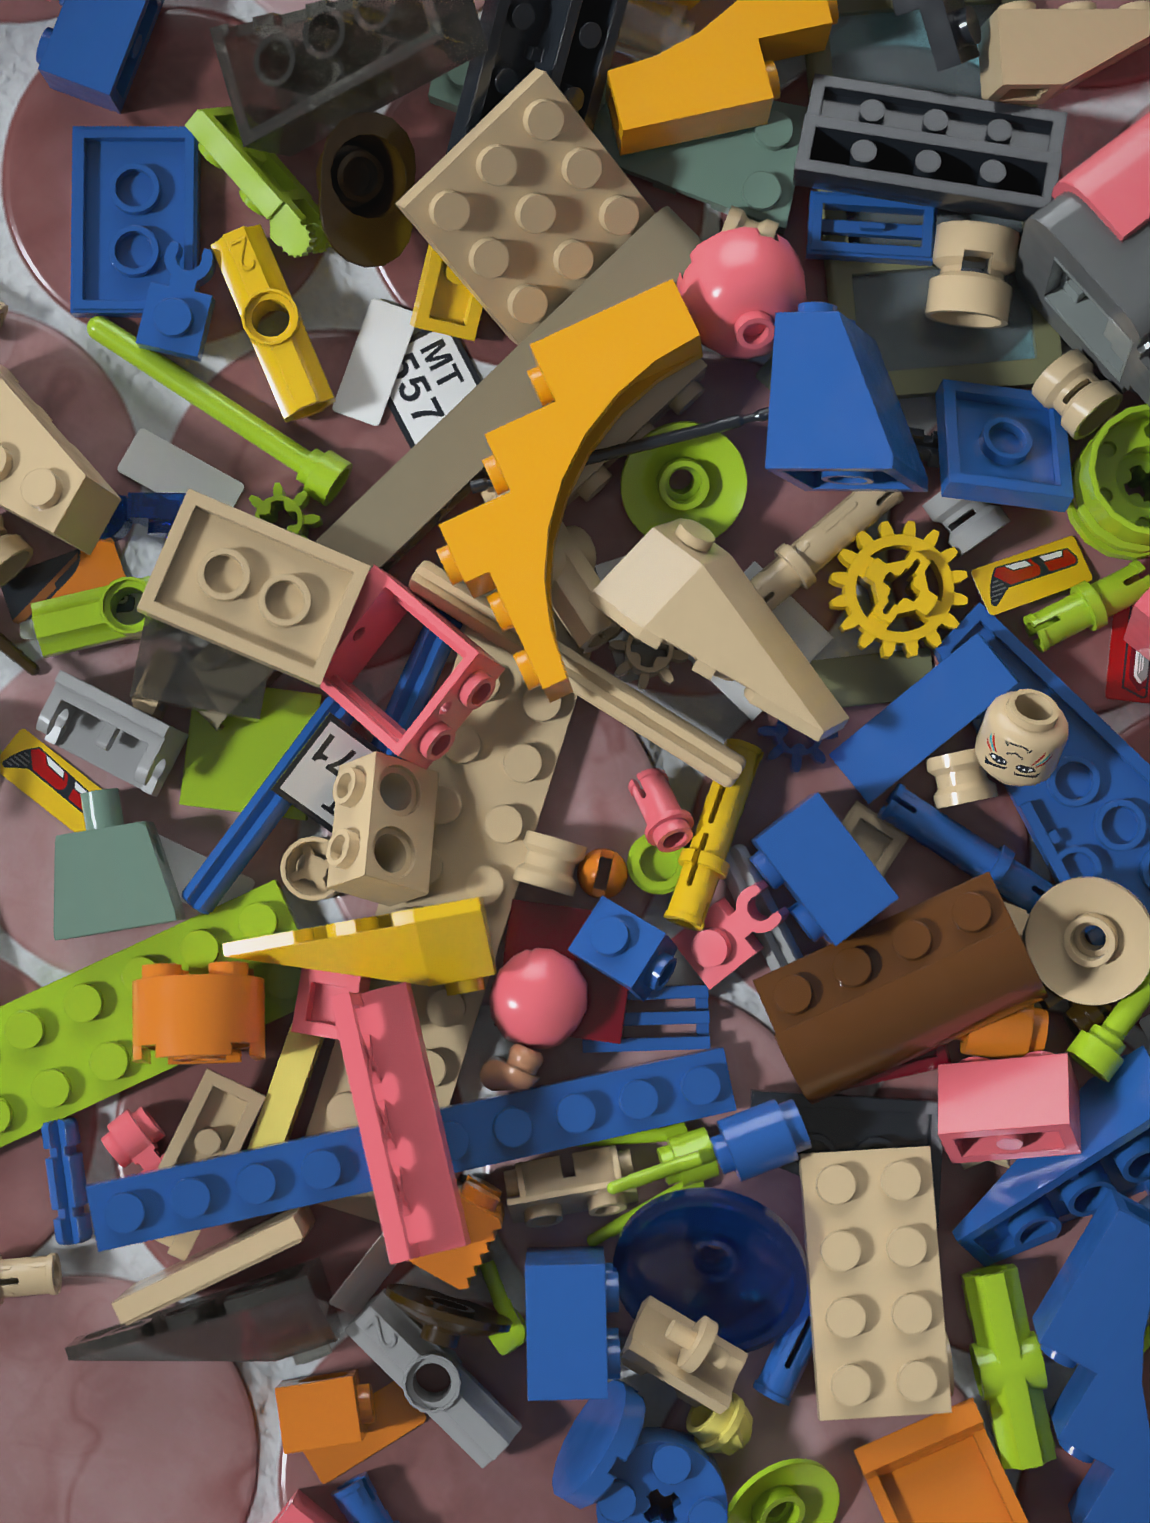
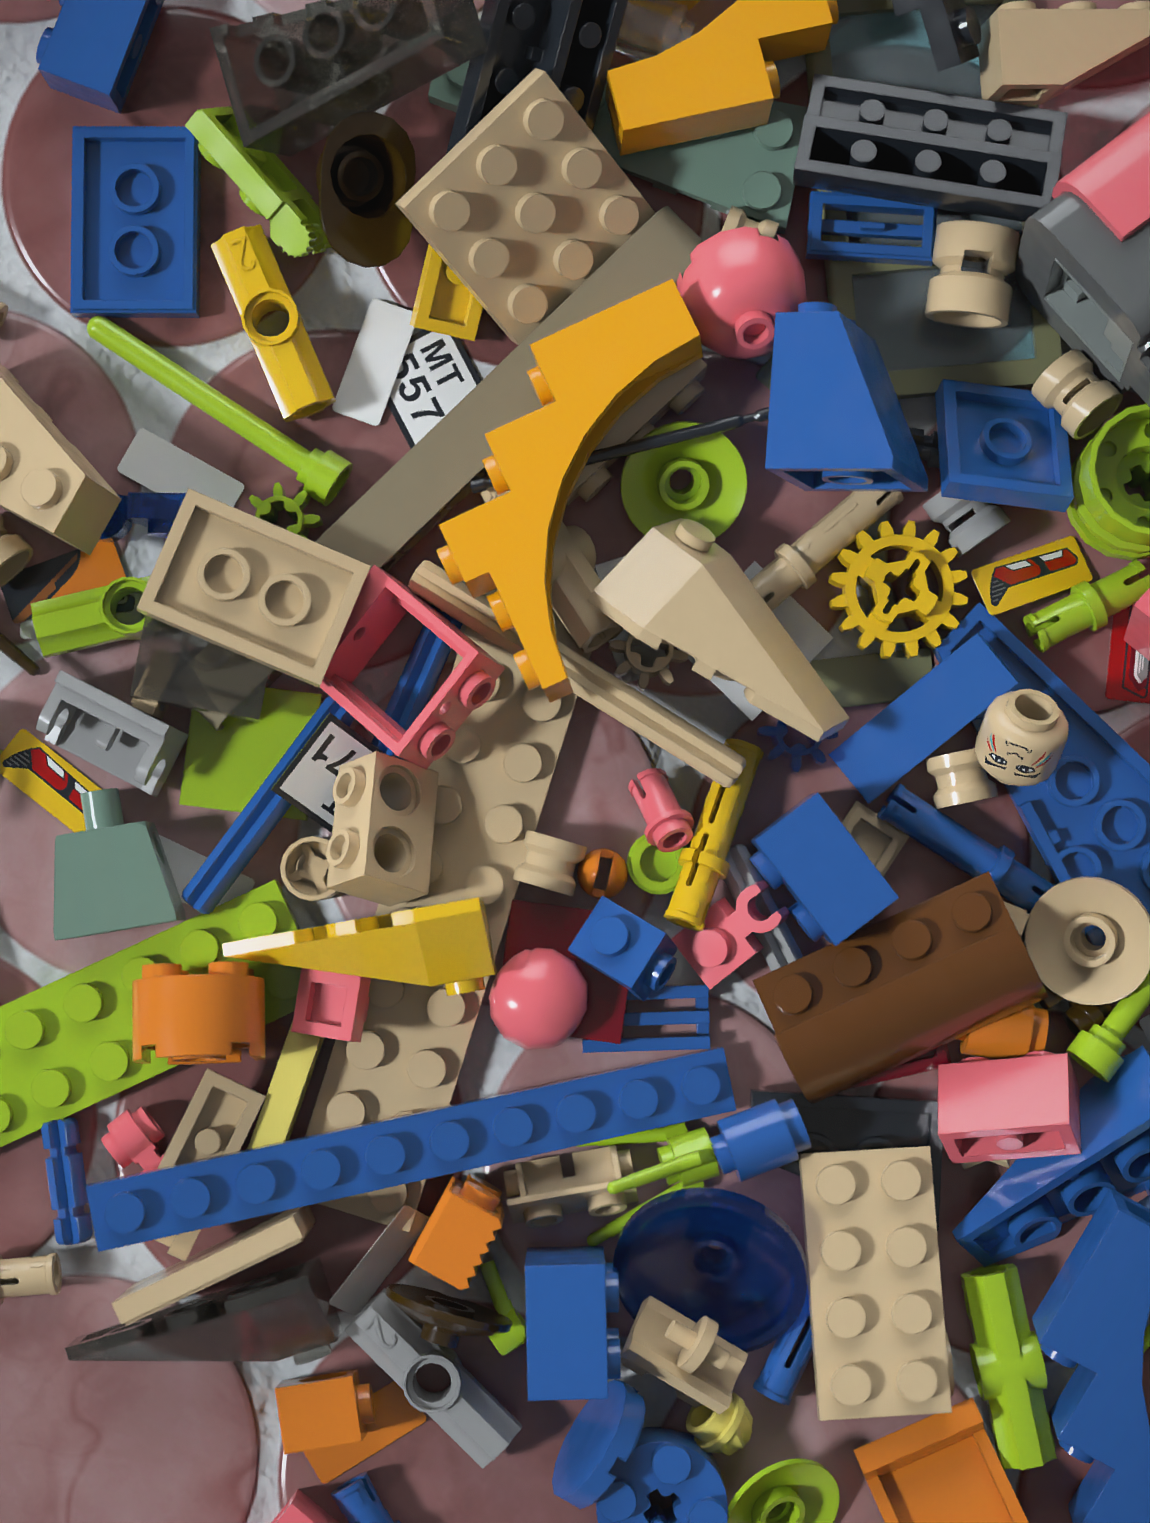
(177, 314): blue plate -> none
(400, 1122): coral fence -> none
(513, 1073): nougat arm -> none

